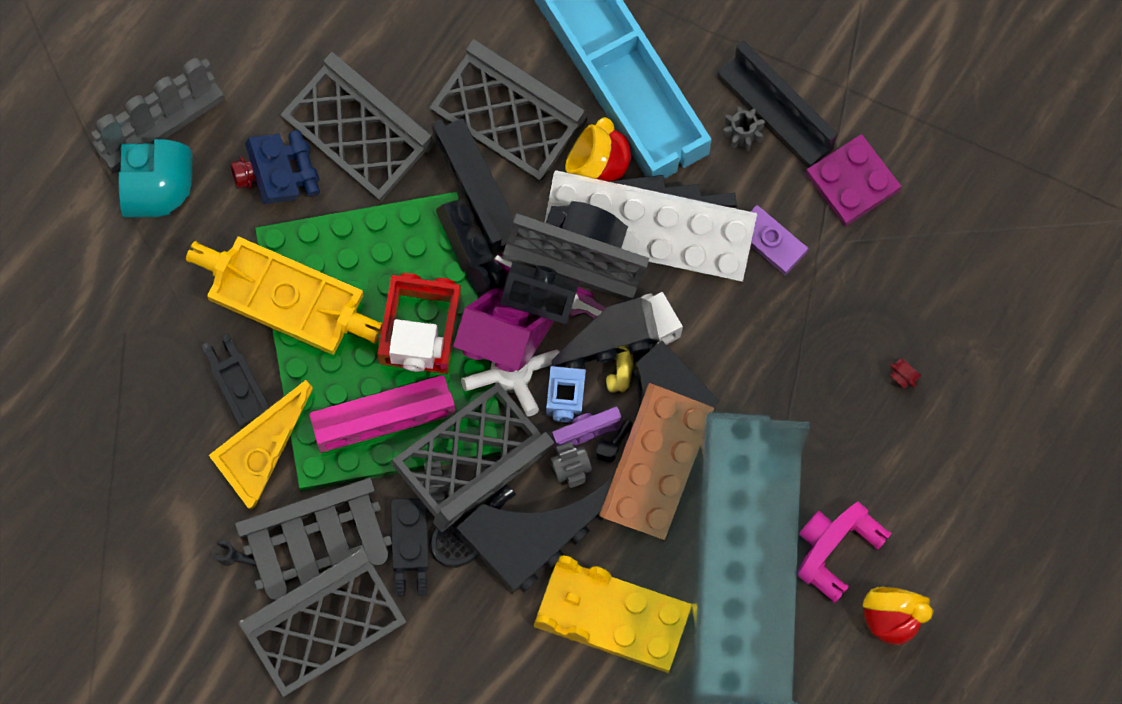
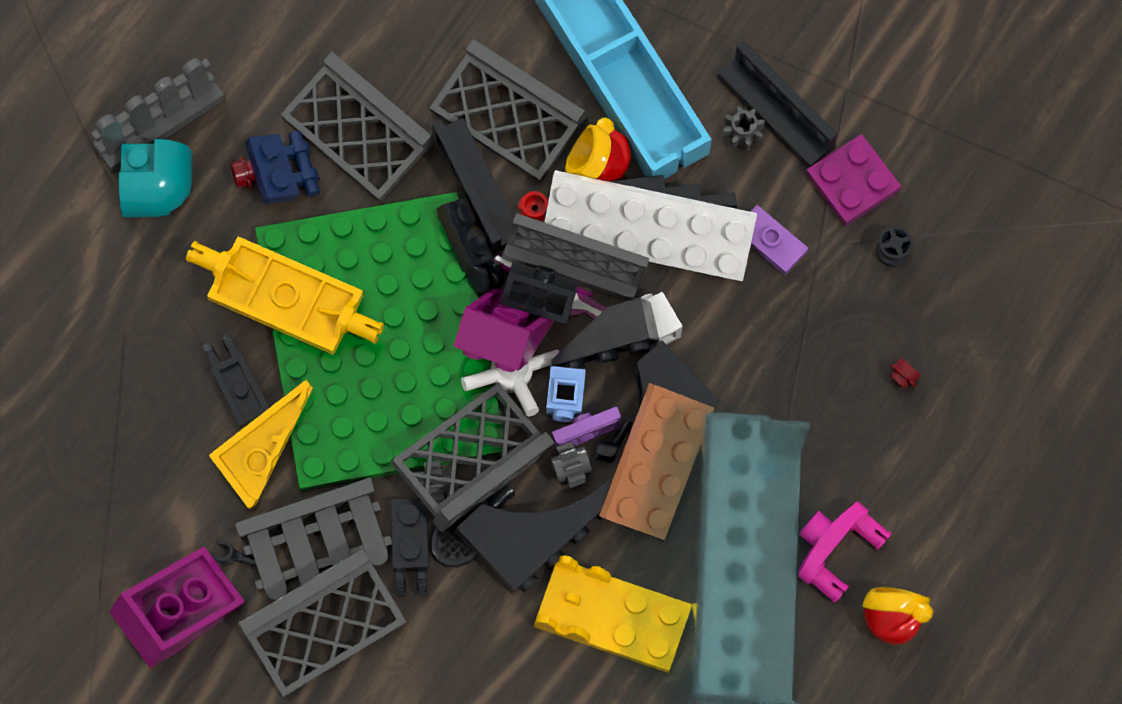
(175, 606): none -> magenta slope
(382, 413): dark pink panel -> none
(413, 286): red window -> none
(415, 345): white brick -> none
(534, 199): none -> red plate
(589, 222): black brick -> none
(622, 379): light yellow arm -> none
(898, 240): none -> black wheel

